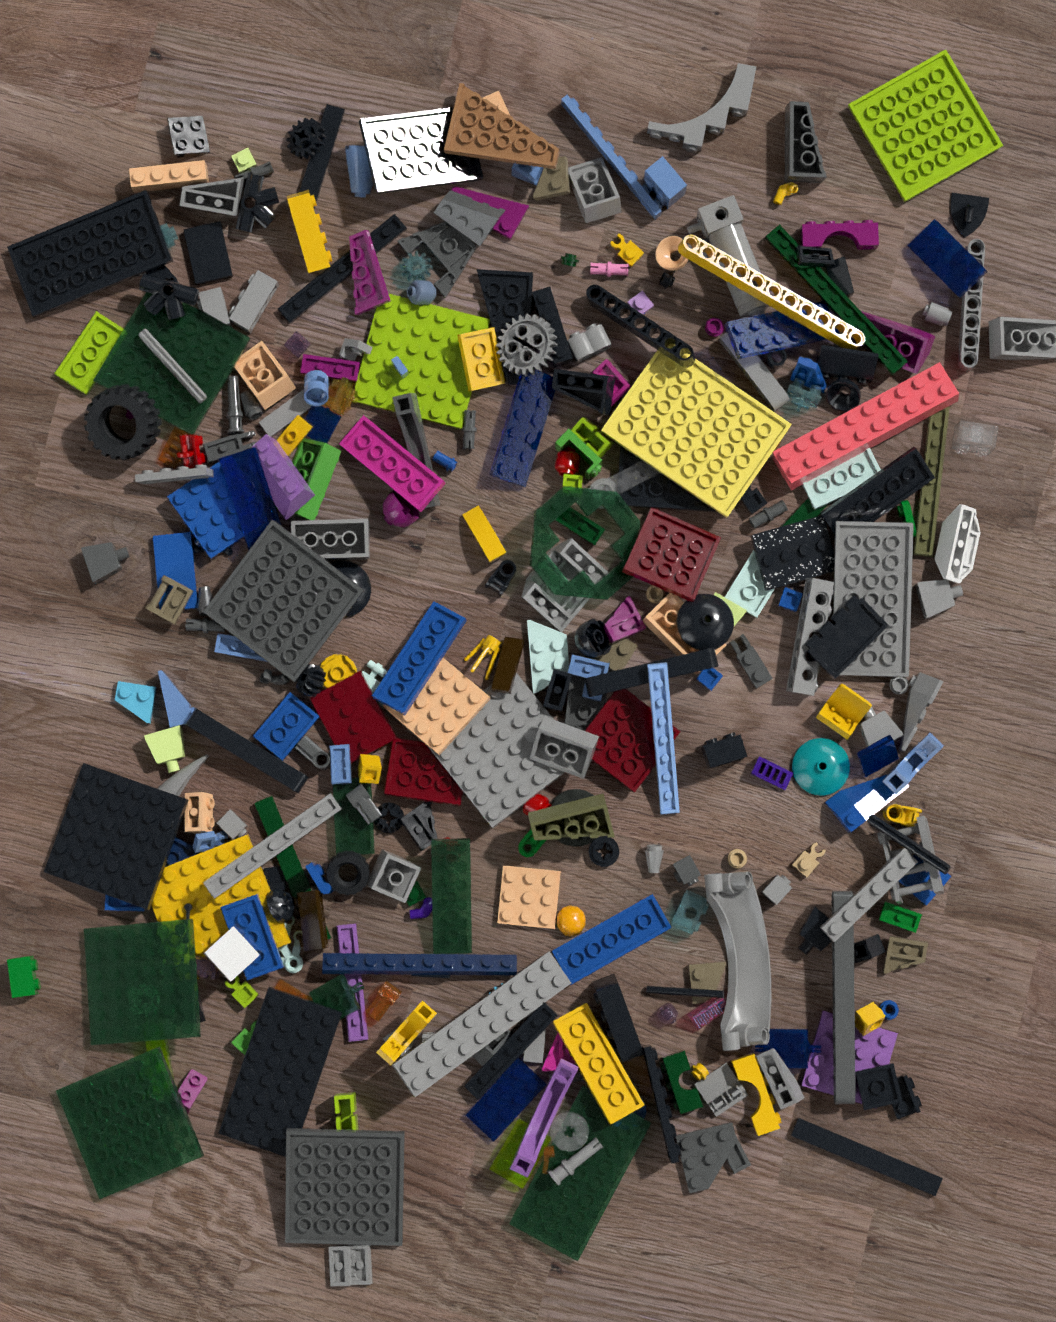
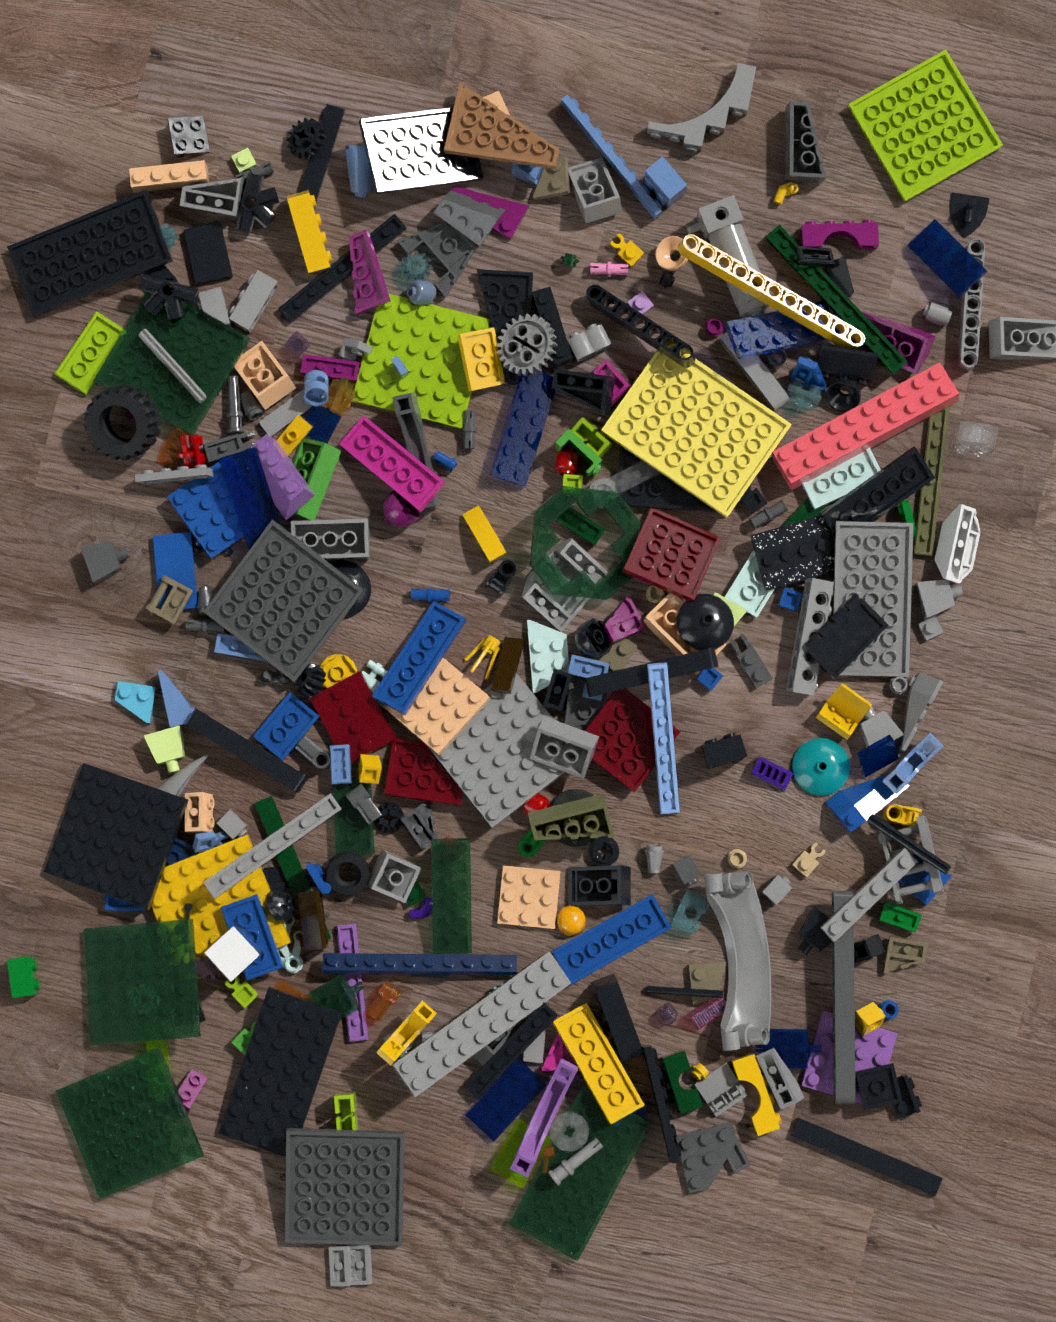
(430, 594): none -> blue pin
(599, 886): none -> black slope
(930, 628): none -> light grey plate

